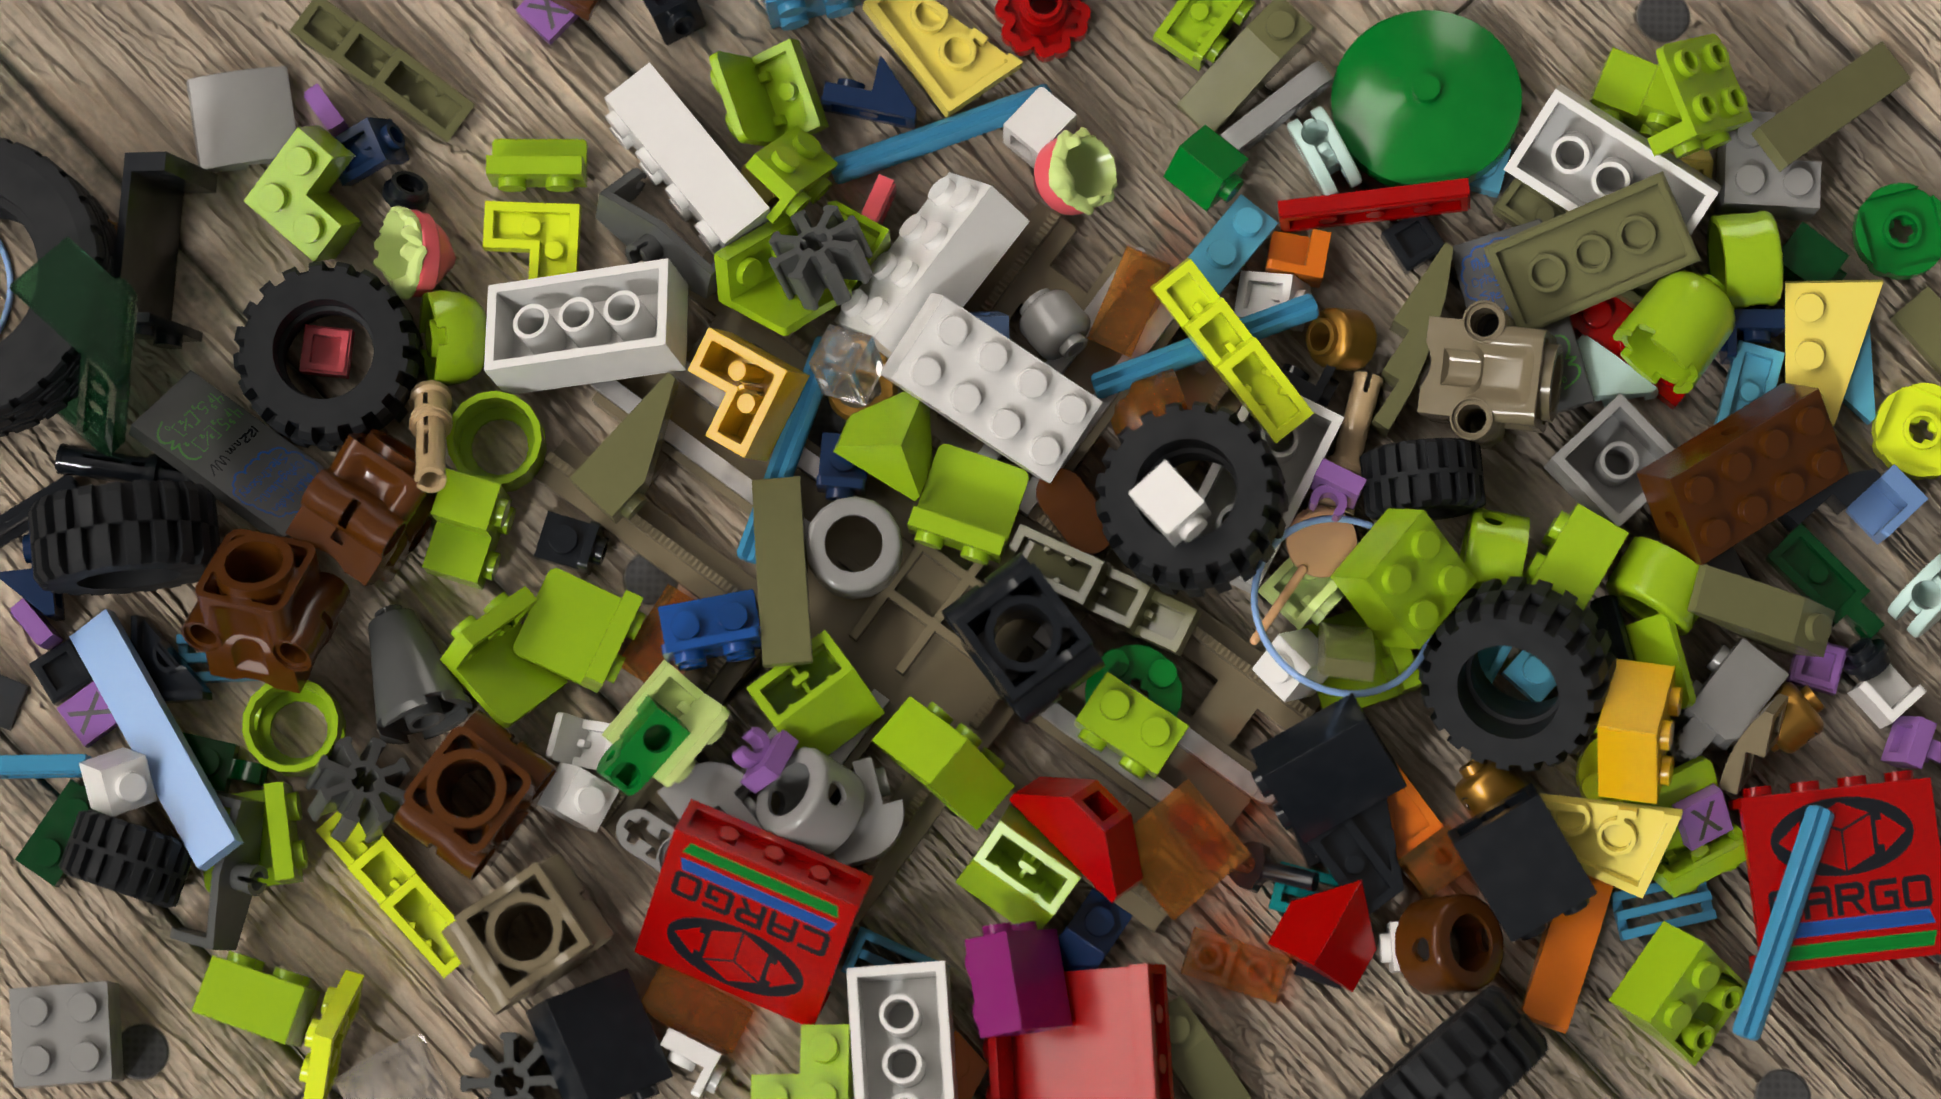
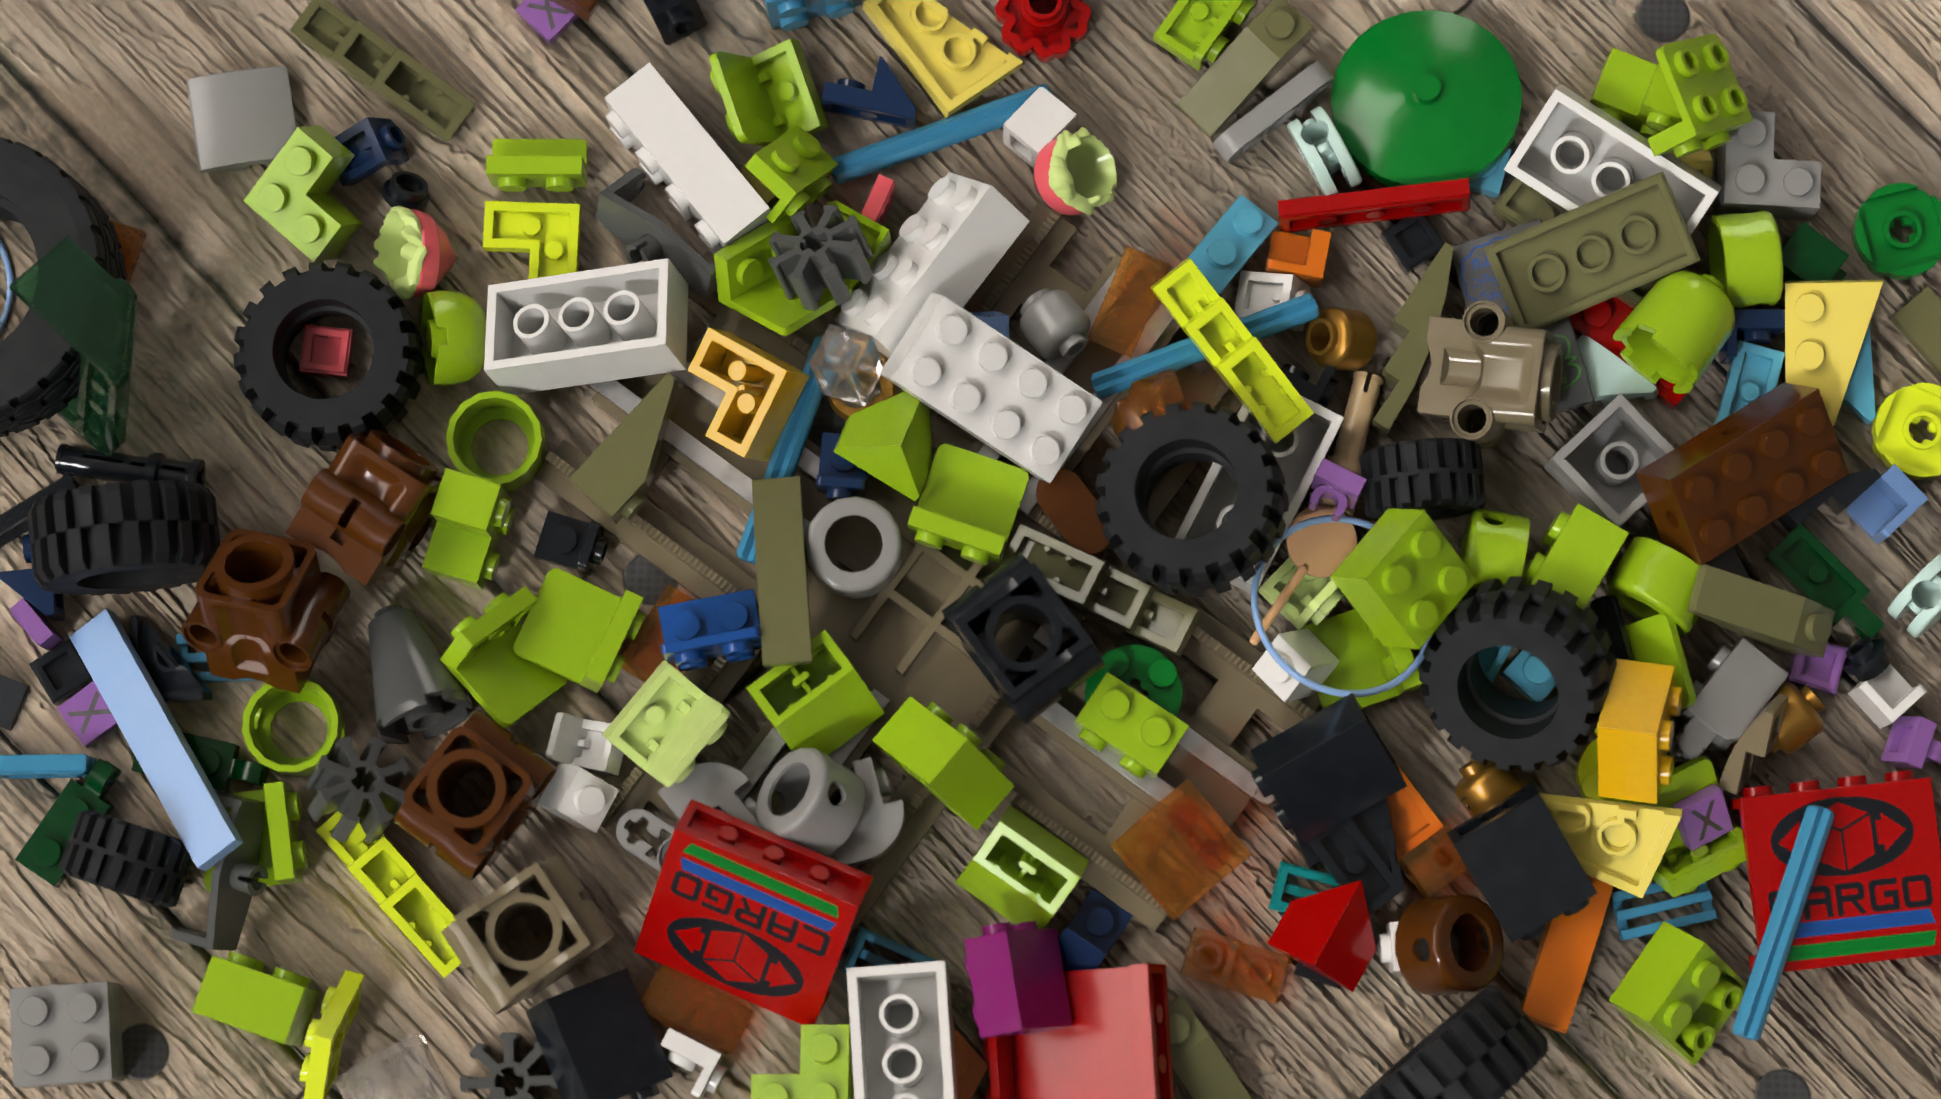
(118, 781): white brick -> none
(150, 238): black panel -> none
(228, 452): dark grey tile -> none
(325, 110): medium lavender tile -> none
(430, 426): tan pin -> none
(642, 747): green leg -> none
(767, 759): medium lavender tile -> none
(1085, 828): red slope -> none
(1171, 504): white brick -> none
(1207, 168): green brick -> none
(1267, 870): black bar -> none
(1346, 651): olive slope -> none
(1830, 106): olive tile -> none

